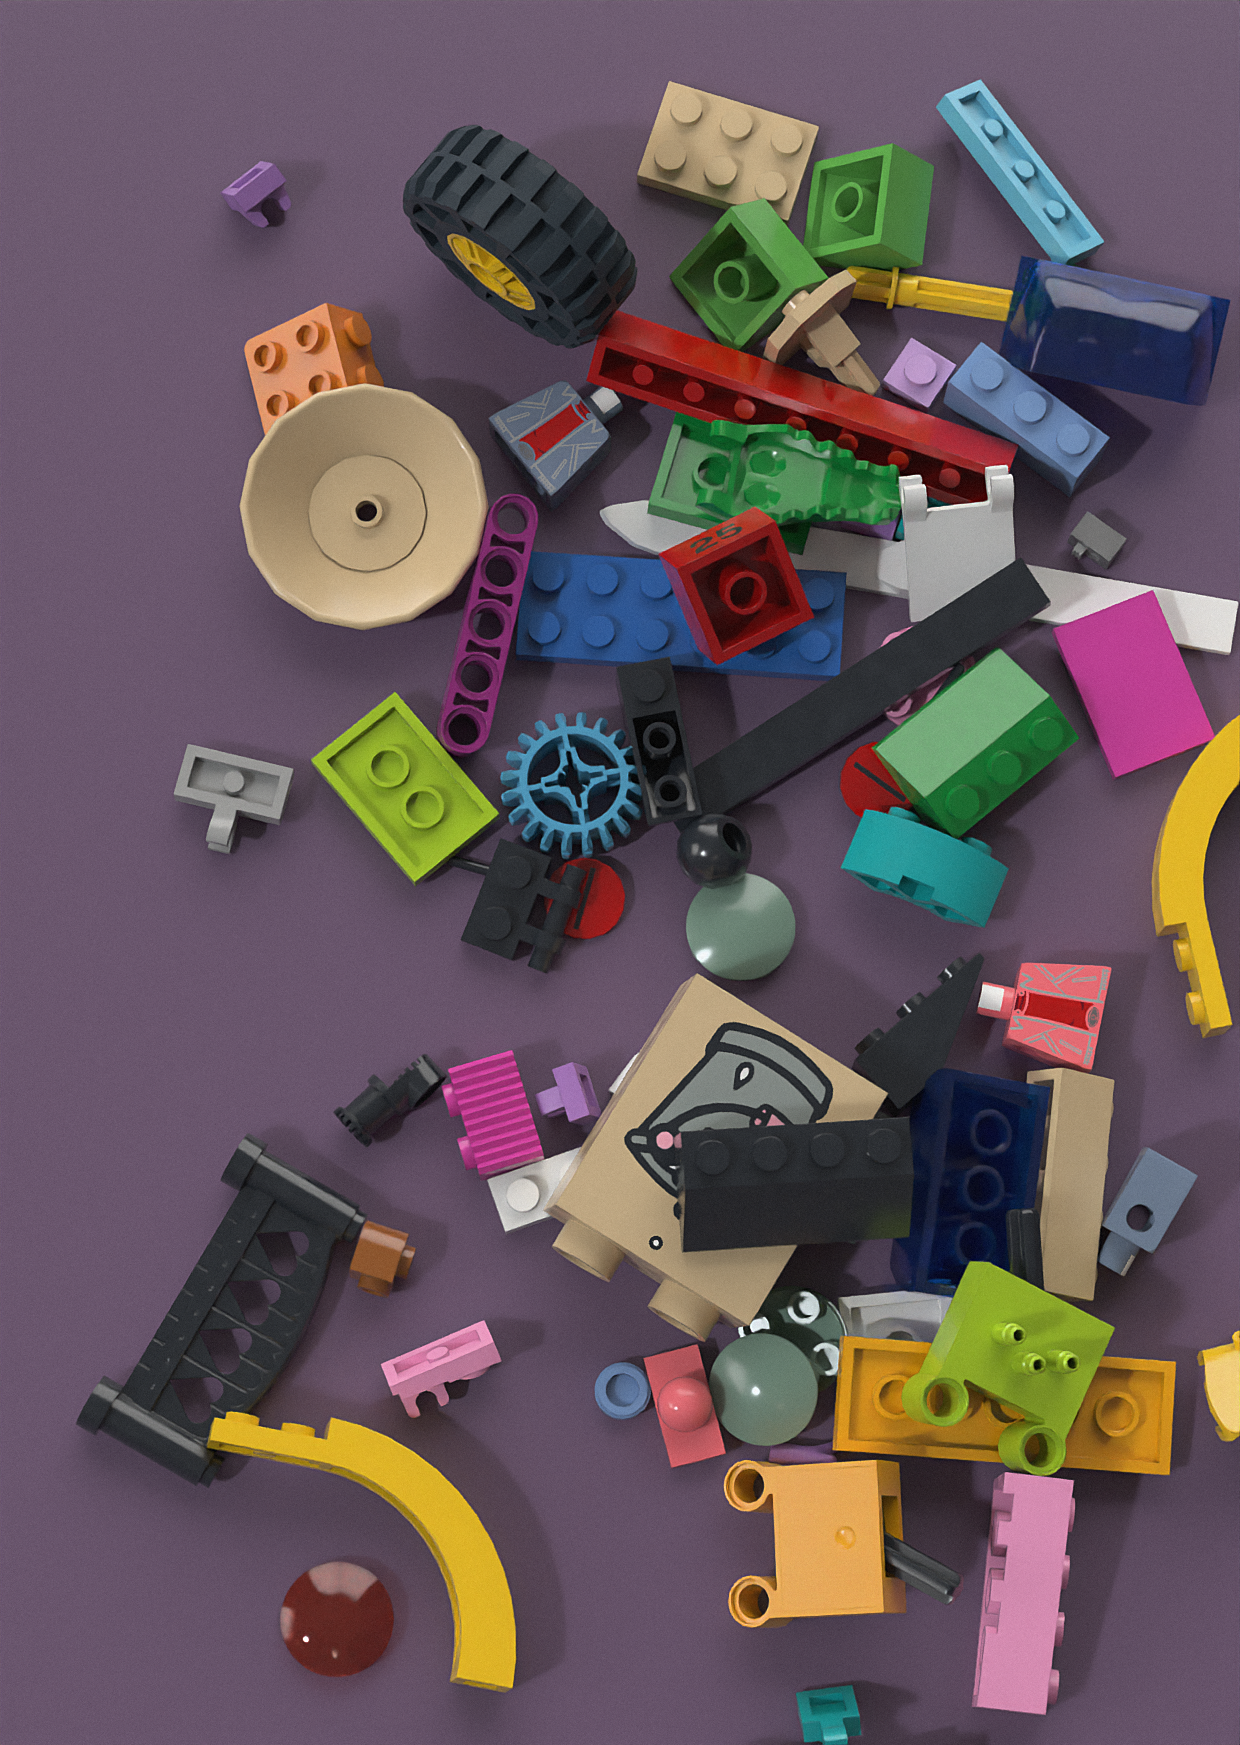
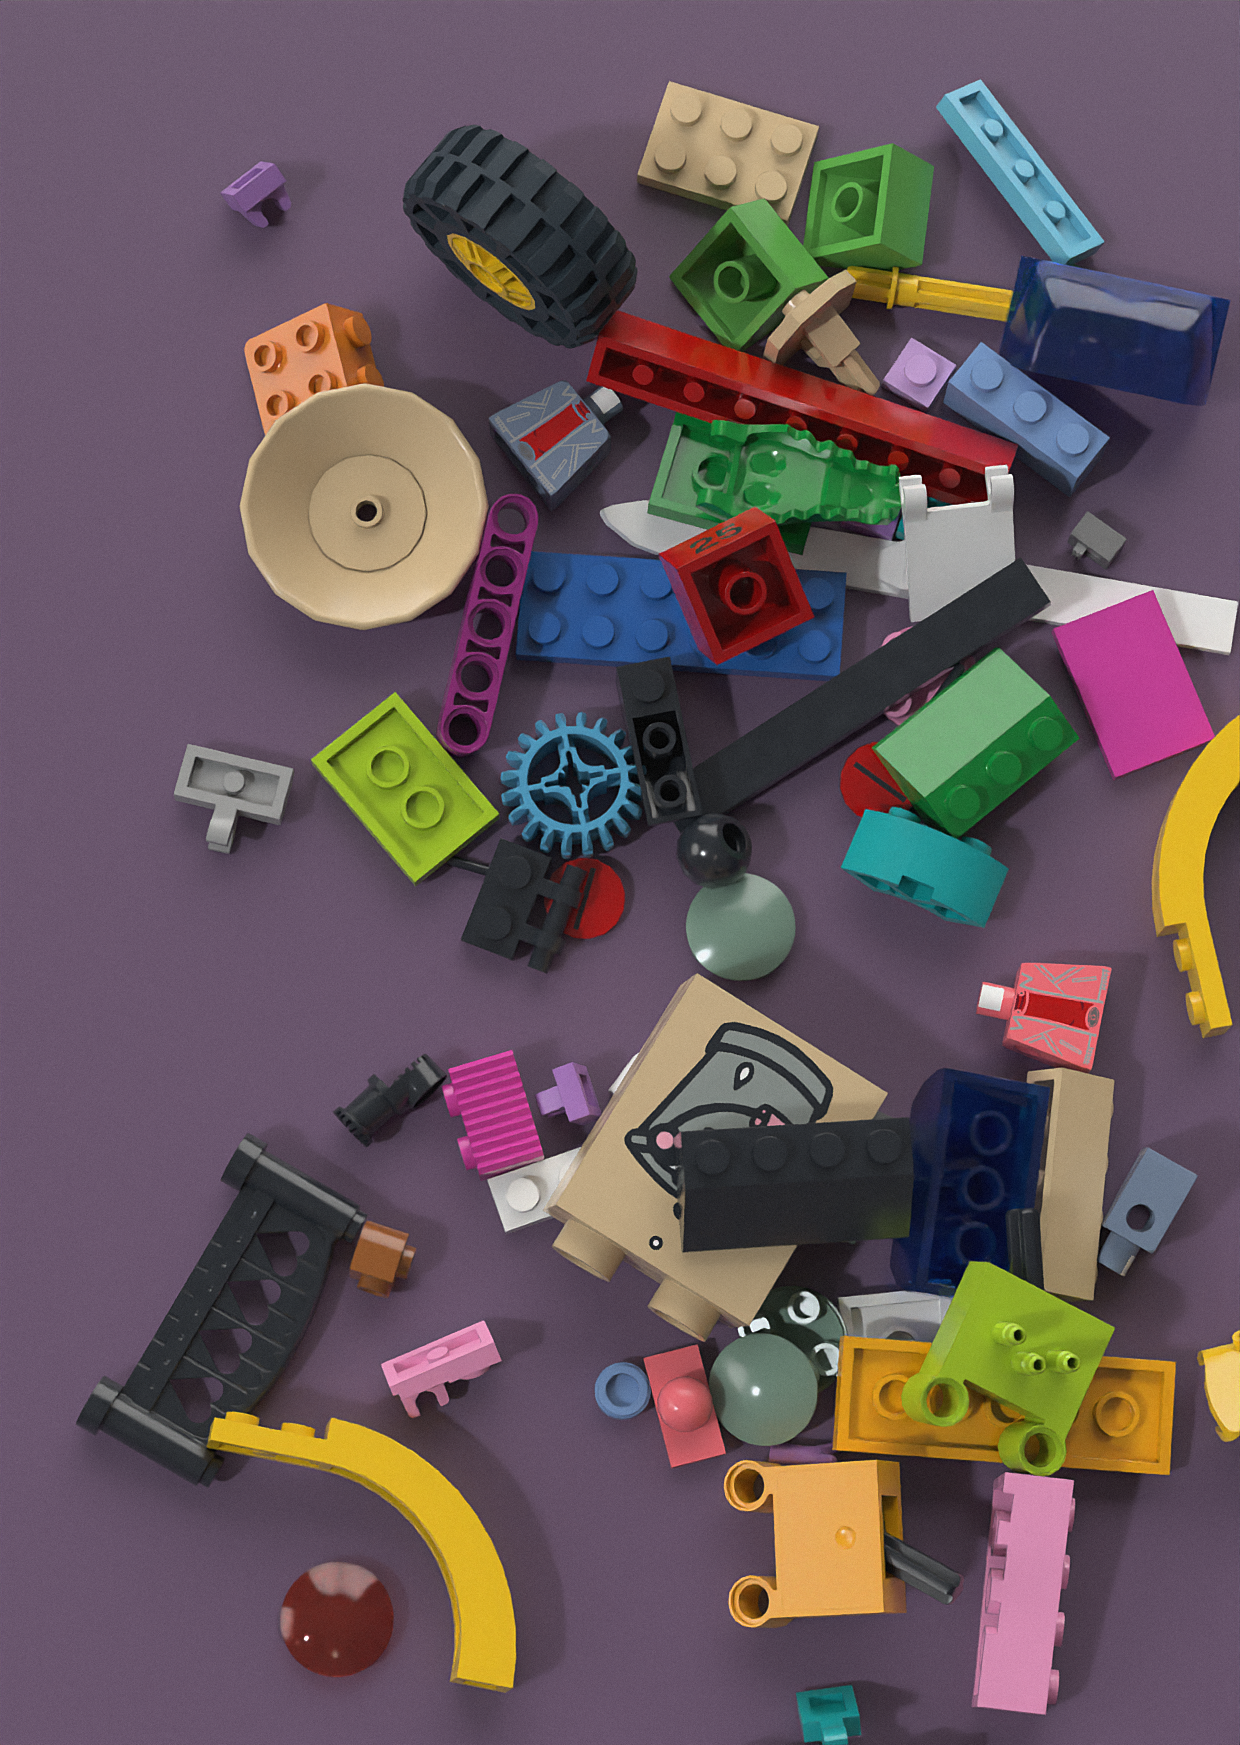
(920, 1040): black slope -> none

